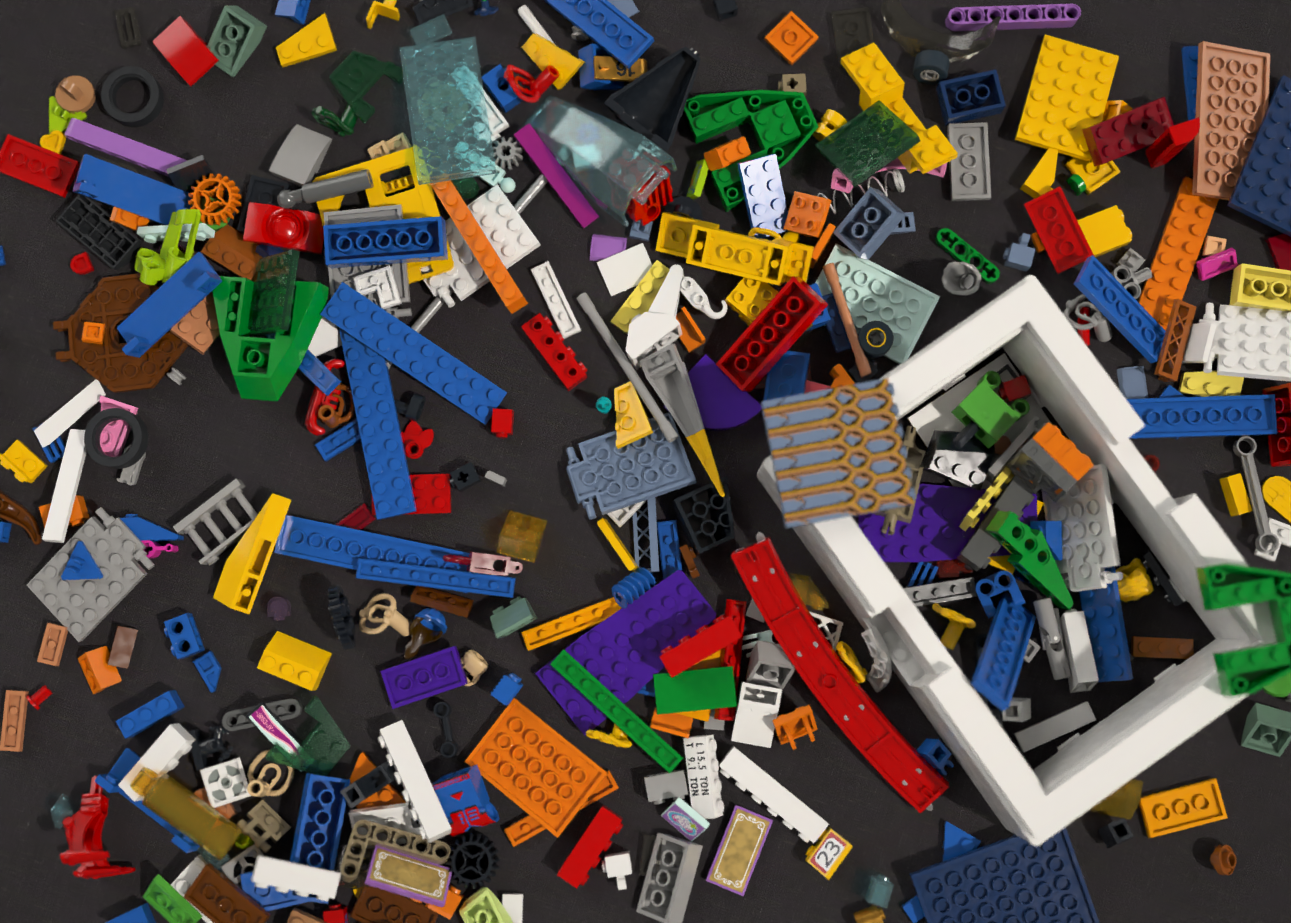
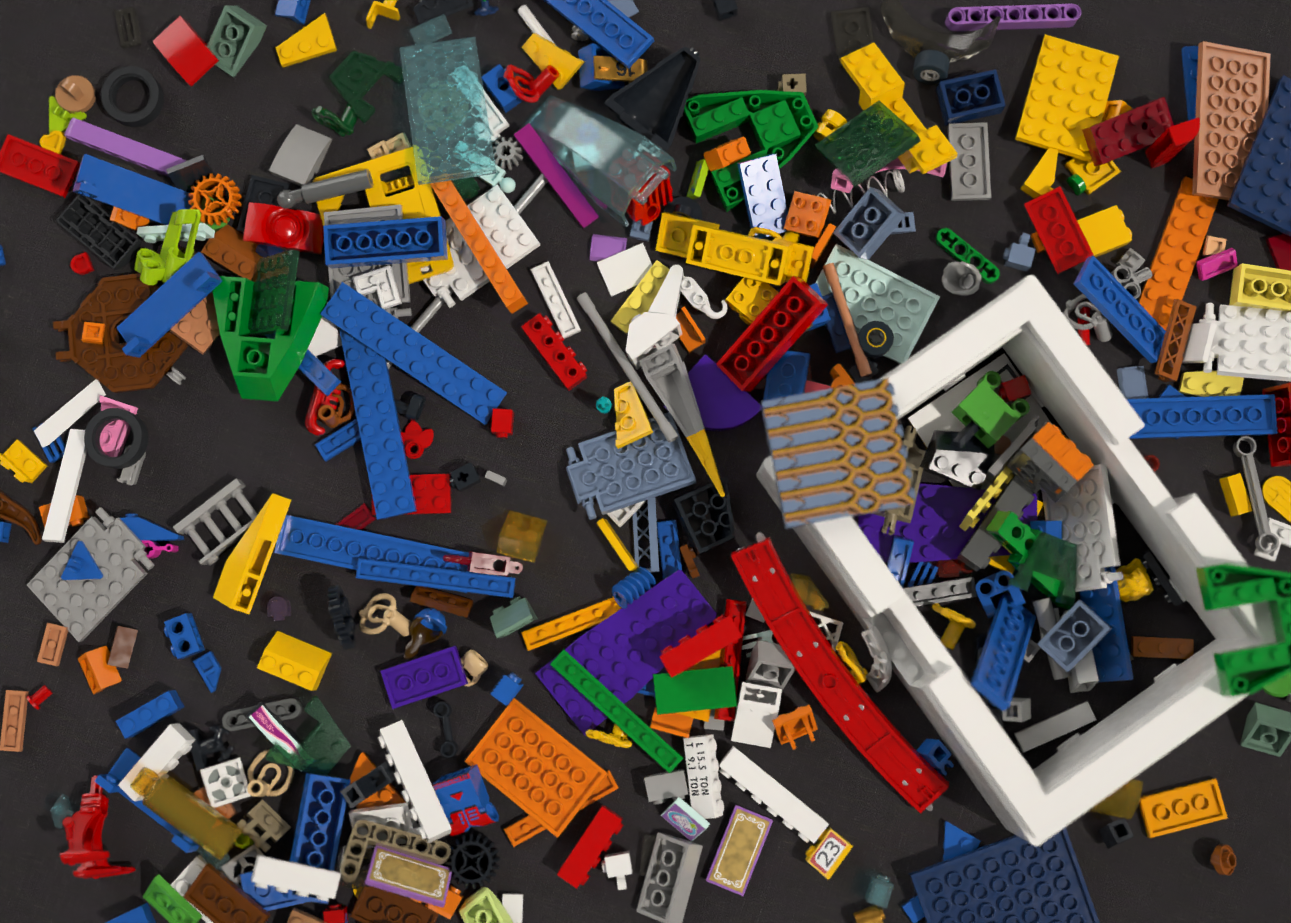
(791, 38): orange plate -> none
(899, 558): none -> blue tile
(1053, 559): none -> clear green wing
(1074, 635): none -> sand blue slope

